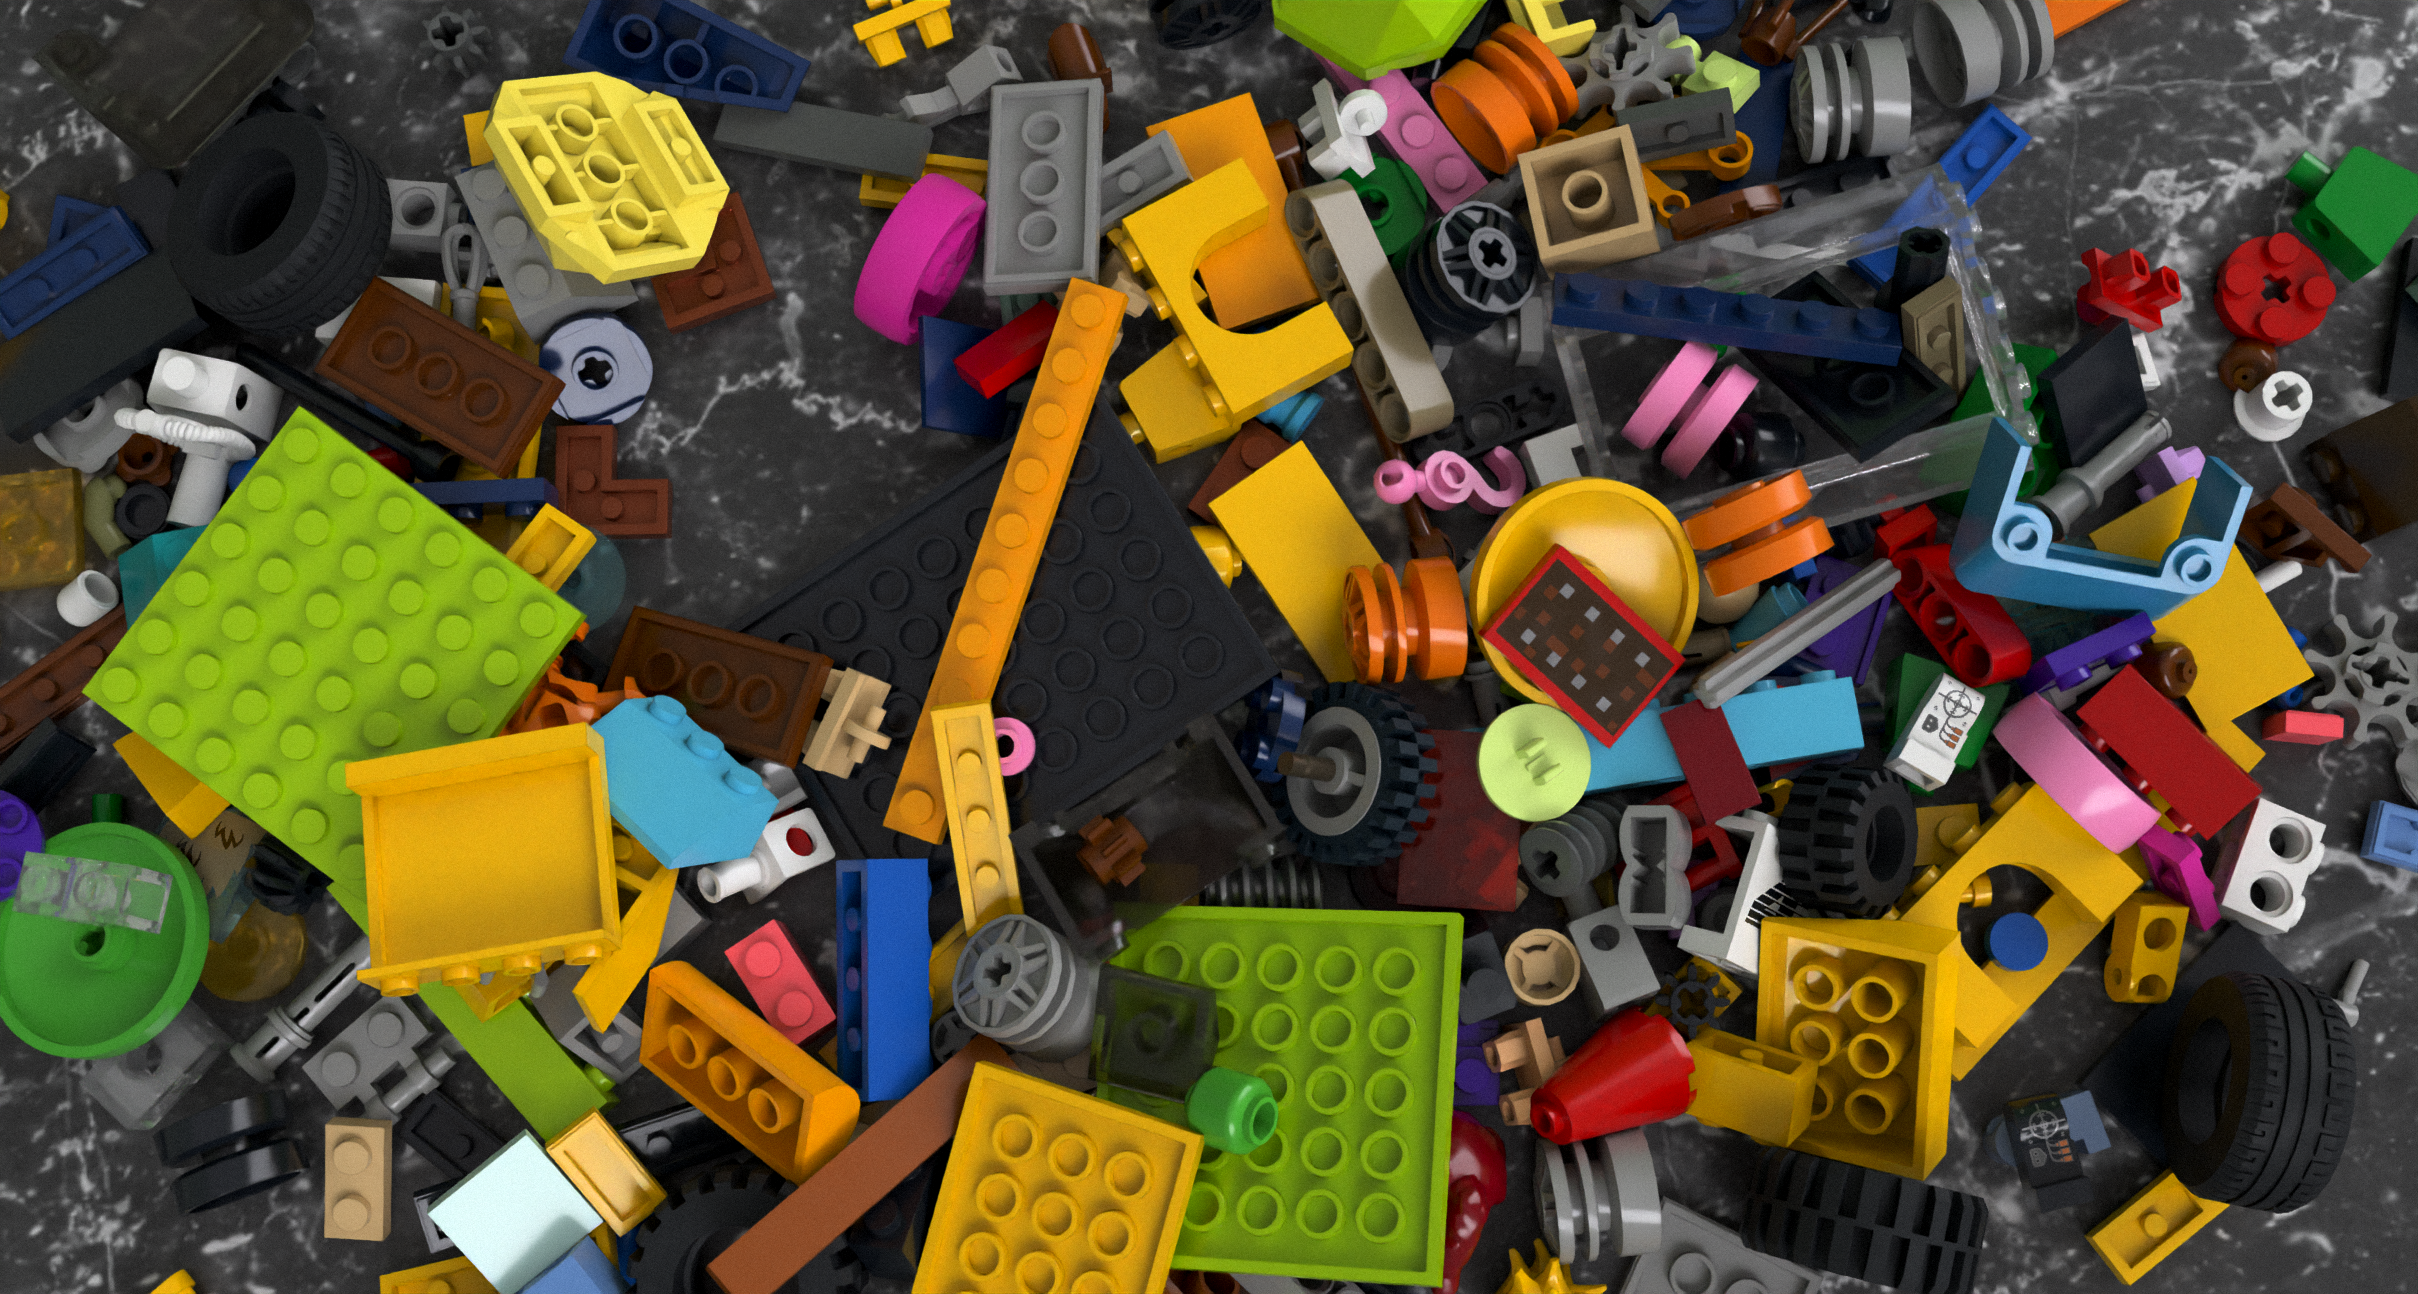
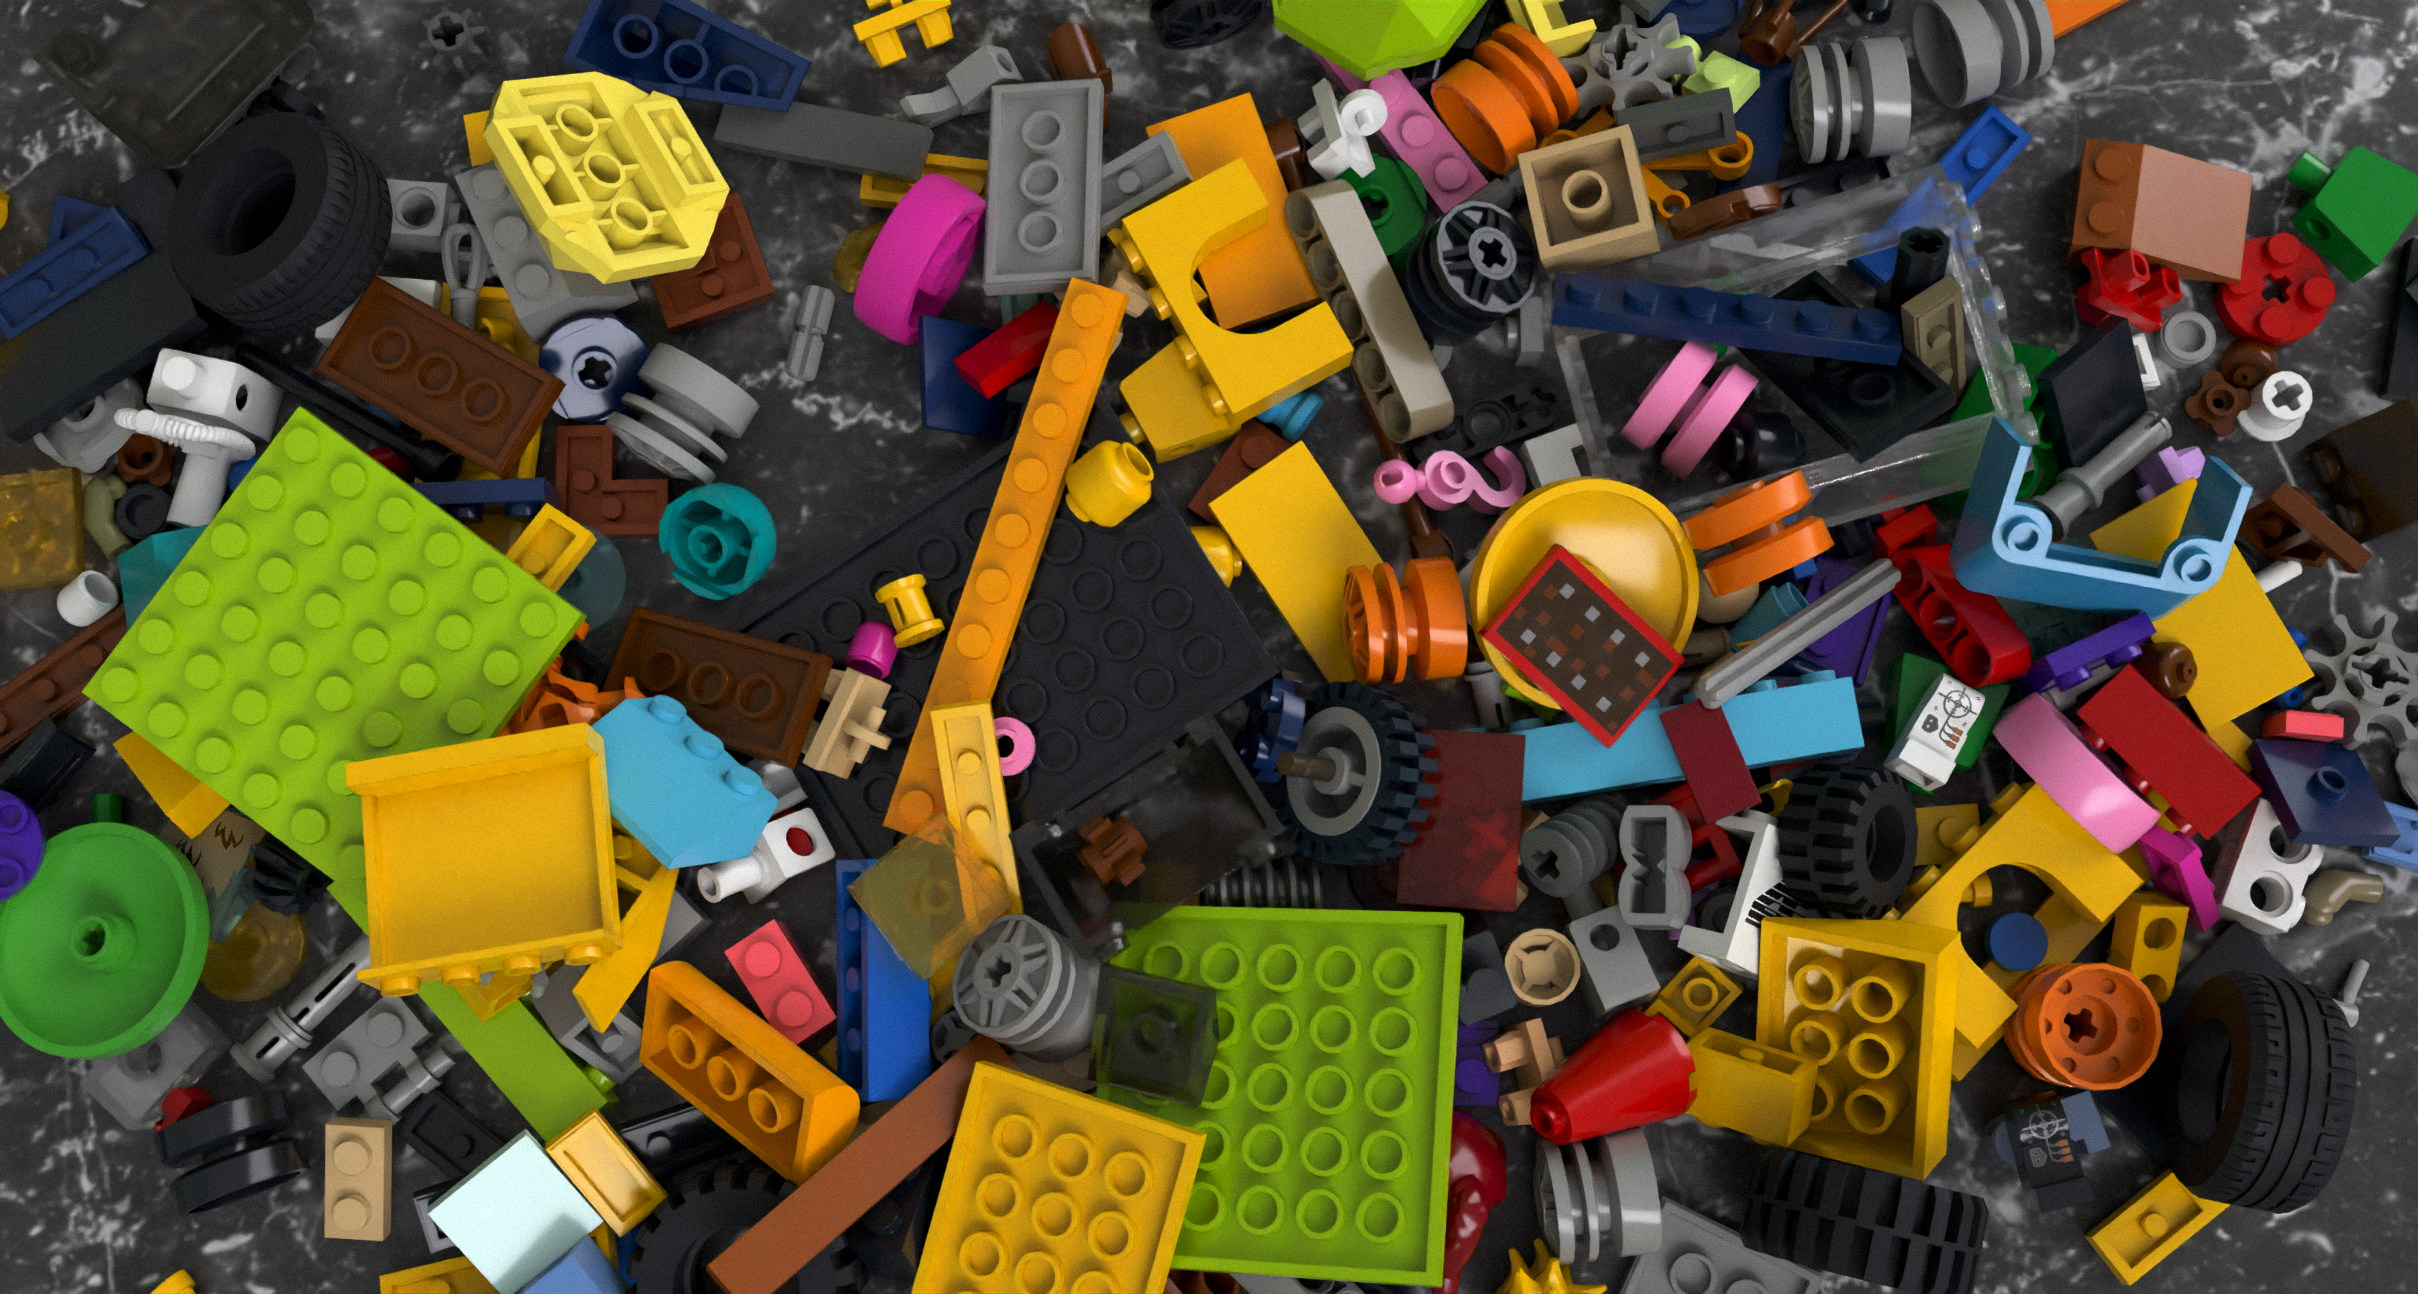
(92, 892): clear brick -> none
(182, 1103): none -> red tile
(682, 415): none -> light grey wheel
(718, 539): none -> teal cylinder
(807, 343): none -> light grey piece
(853, 254): none -> clear yellow arm
(872, 649): none -> dark pink piece
(909, 610): none -> yellow bush
(929, 896): none -> clear yellow plate
(1108, 483): none -> yellow head
(1231, 1110): bright green head -> none
(1533, 762): yellowish green piece -> none
(1692, 983): black gear -> none
(2112, 1017): none -> orange wheel
(2162, 206): none -> slope
(2184, 339): none -> light grey tile
(2201, 408): none -> reddish brown plate
(2322, 793): none -> dark blue plate
(2333, 888): none -> dark tan arm

